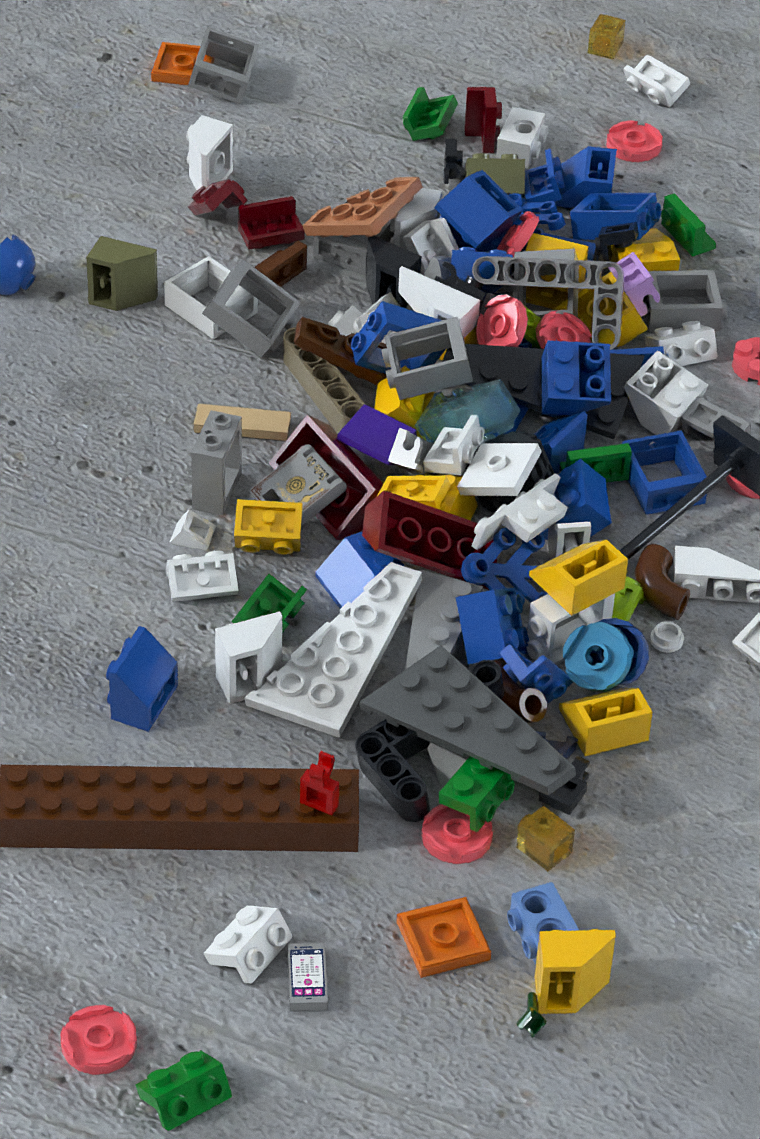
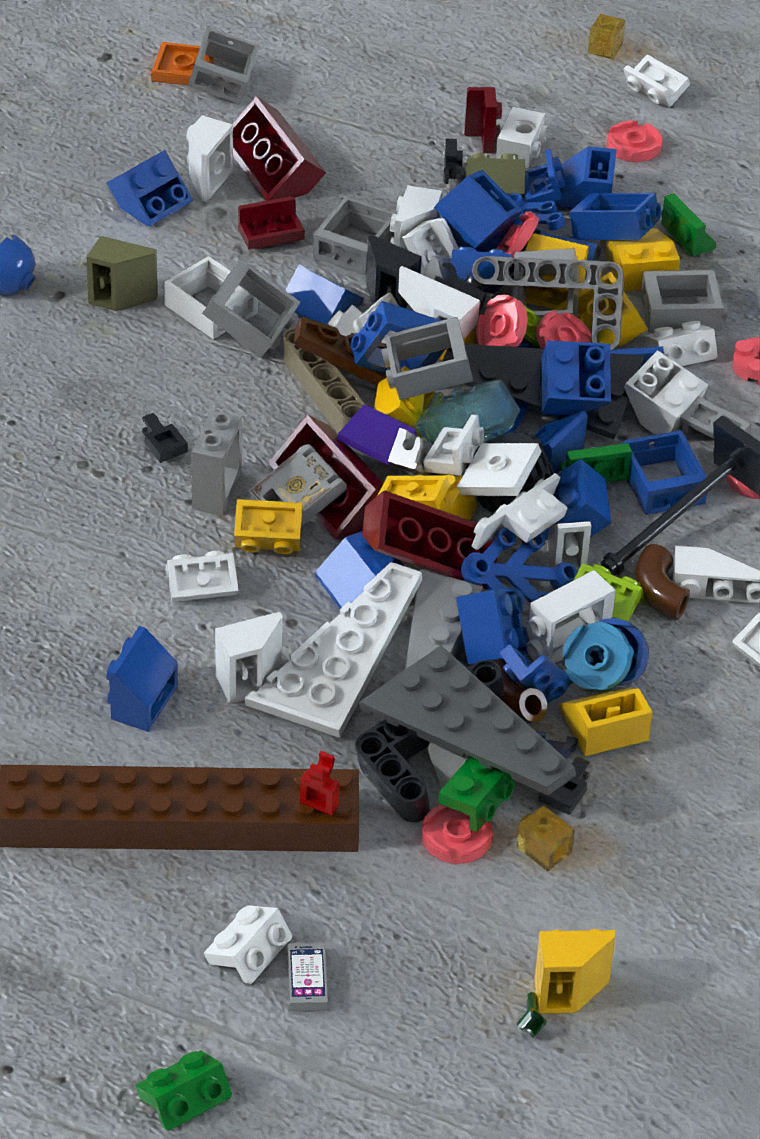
(98, 1040): coral tile -> none
(150, 190): none -> blue slope
(163, 441): none -> black plate
(193, 531): white slope -> none
(224, 192): dark red bracket -> none
(255, 422): tan tile -> none
(271, 598): green bracket -> none
(273, 153): none -> dark red slope
(285, 264): reddish brown panel -> none
(319, 296): none -> slope
(364, 212): nougat plate -> none
(428, 116): green bracket -> none
(443, 937): orange tile -> none
(538, 911): medium blue brick -> none
(583, 575): yellow slope -> none
(618, 235): black bracket -> none
(636, 282): lavender hinge -> none
(667, 637): white plate -> none

